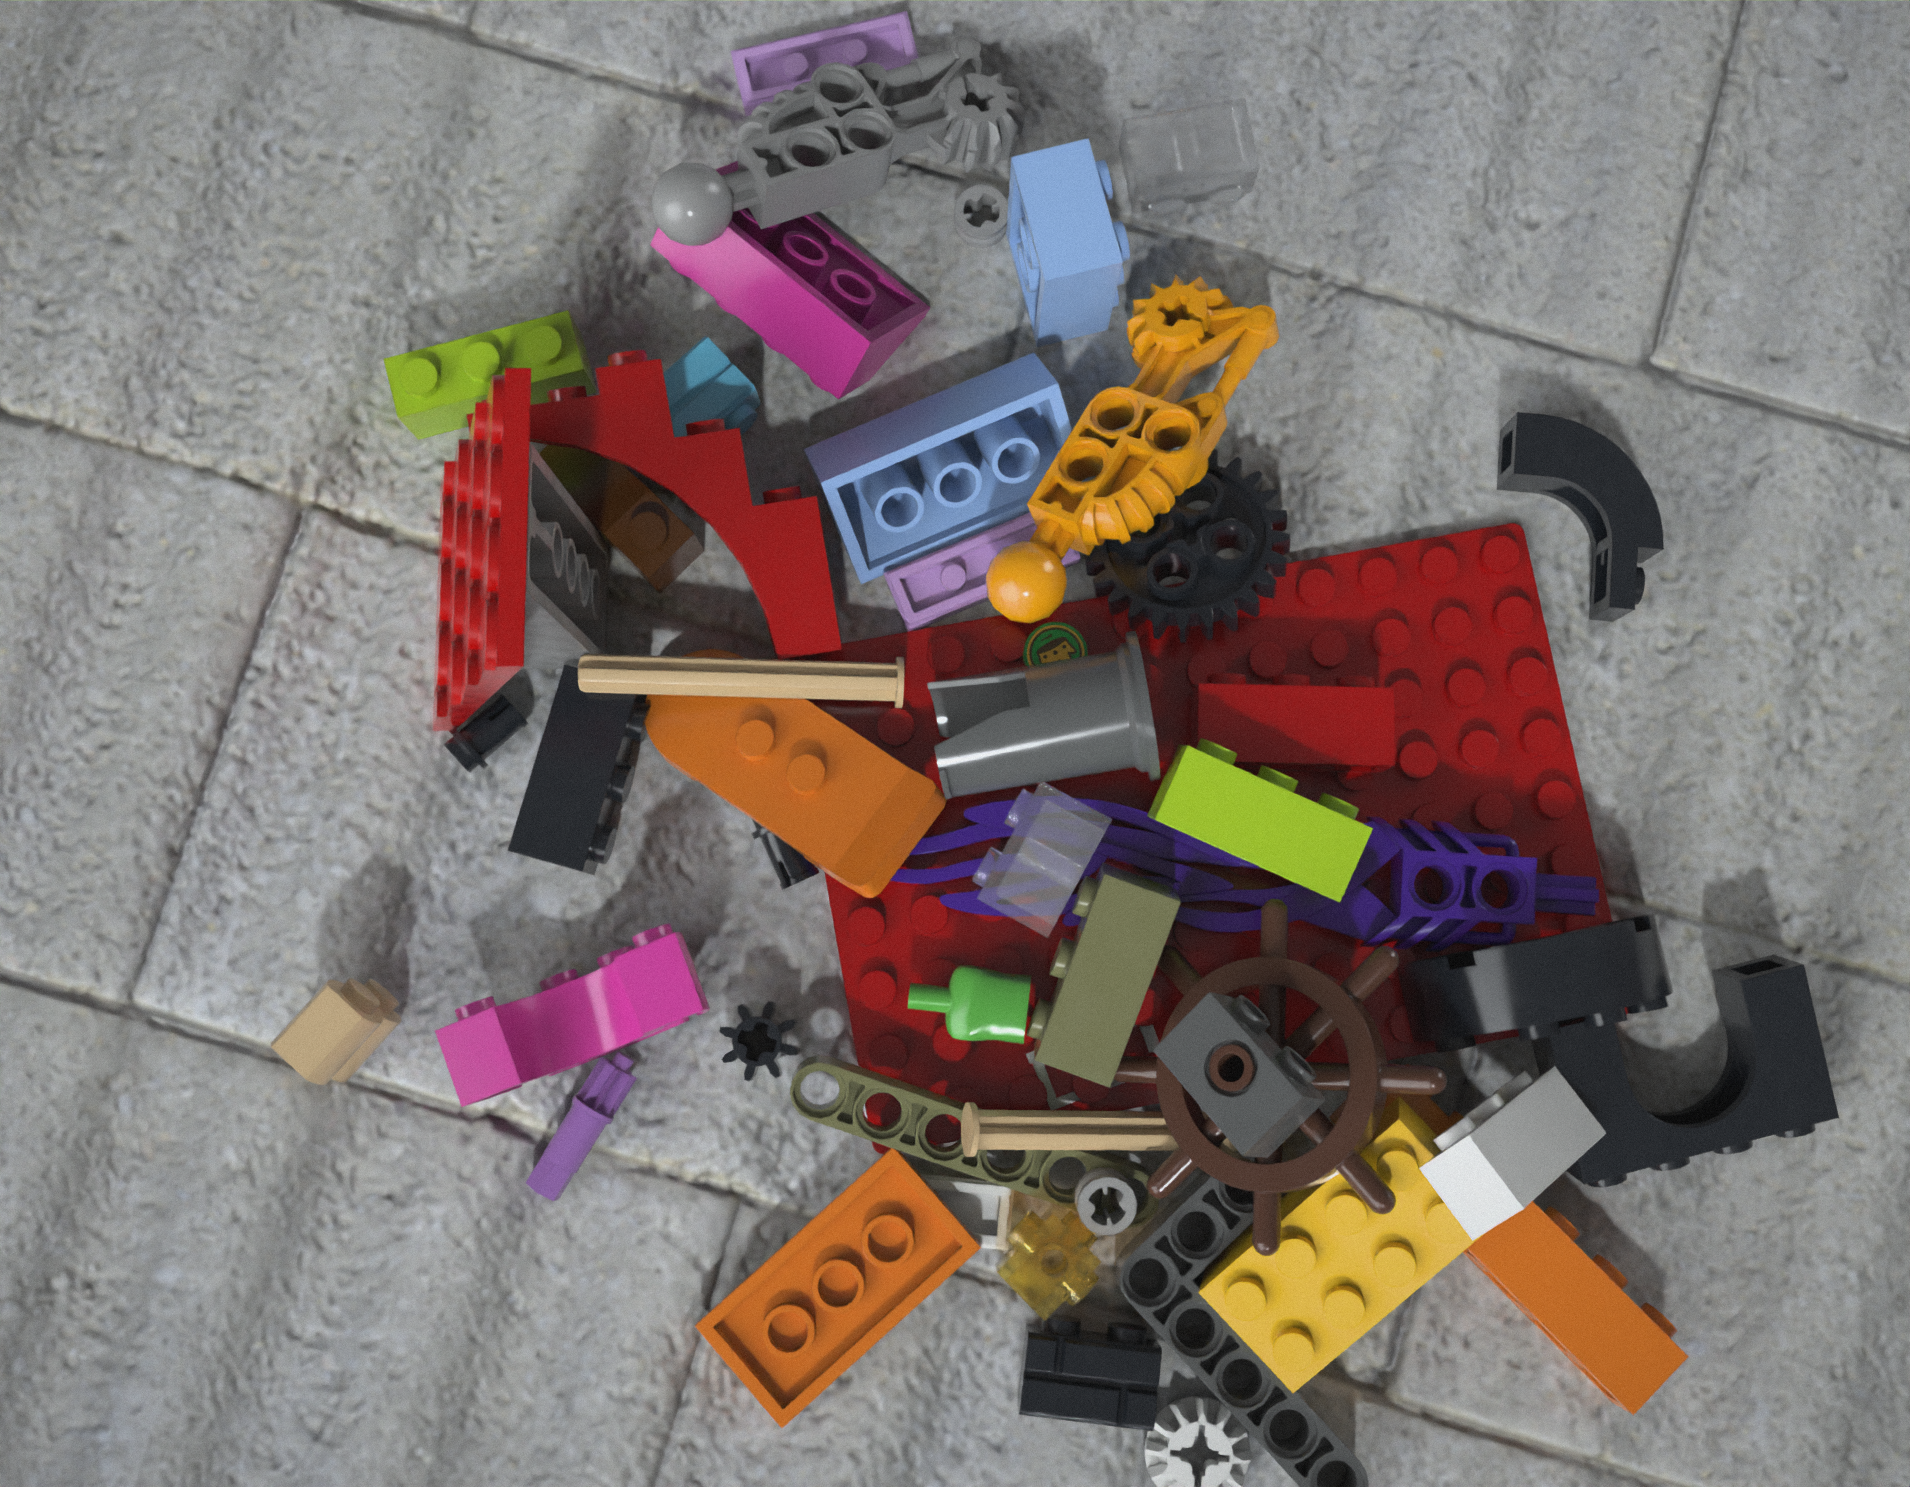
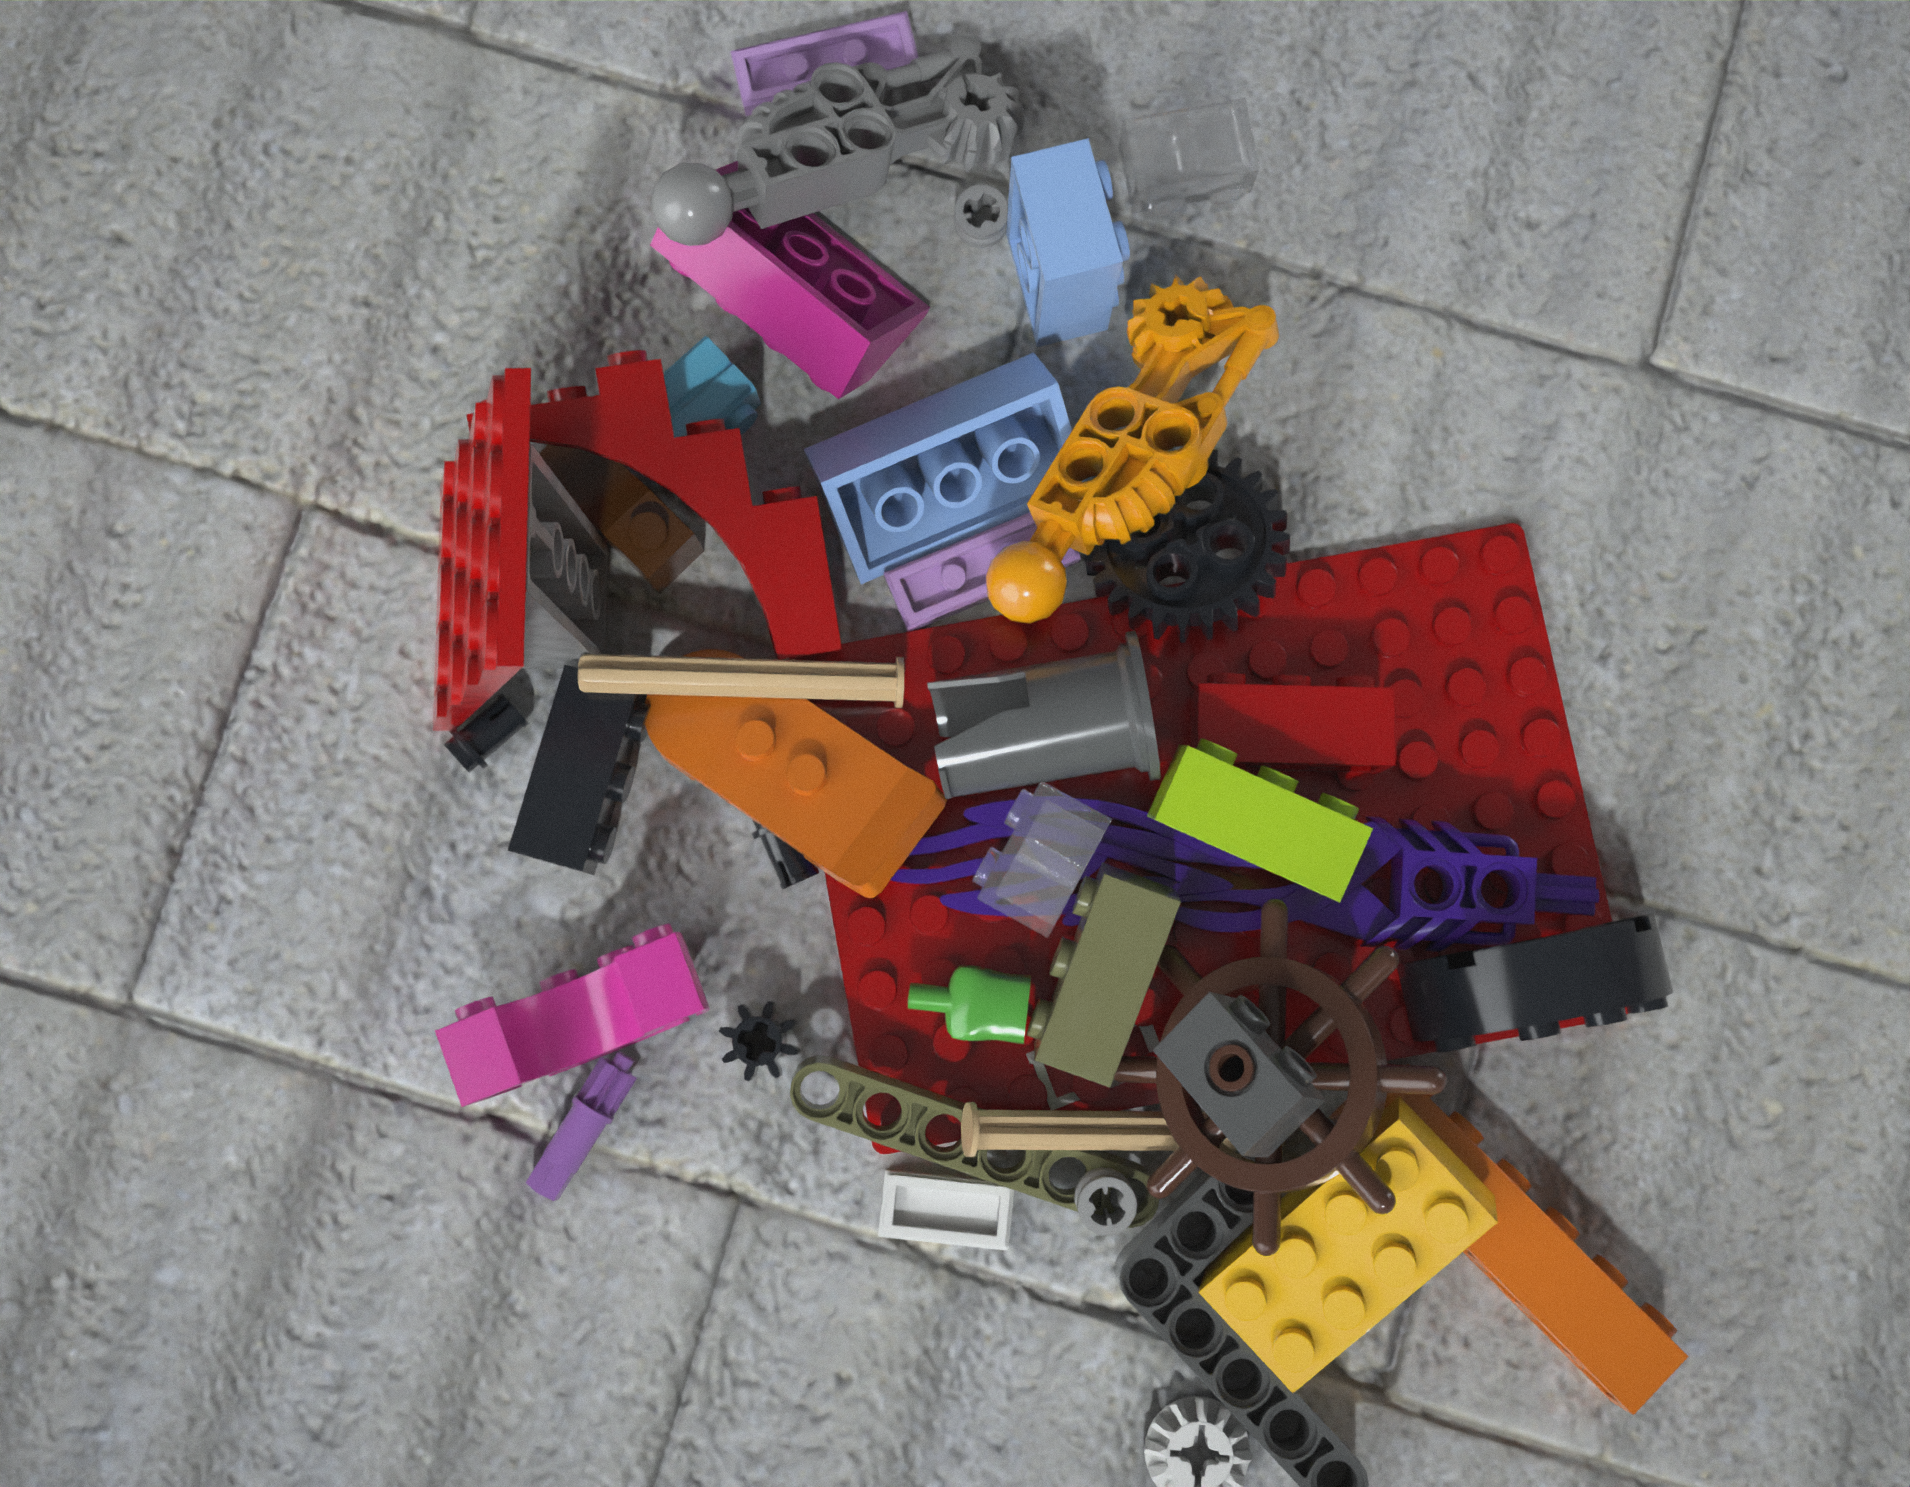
(338, 1030): tan brick -> none
(444, 381): lime brick -> none
(838, 1286): orange plate -> none
(1044, 1285): clear yellow brick -> none
(1053, 643): tile -> none
(1090, 1373): black brick -> none
(1510, 1149): white brick -> none
(1600, 487): black arch -> none
(1769, 1086): black arch -> none

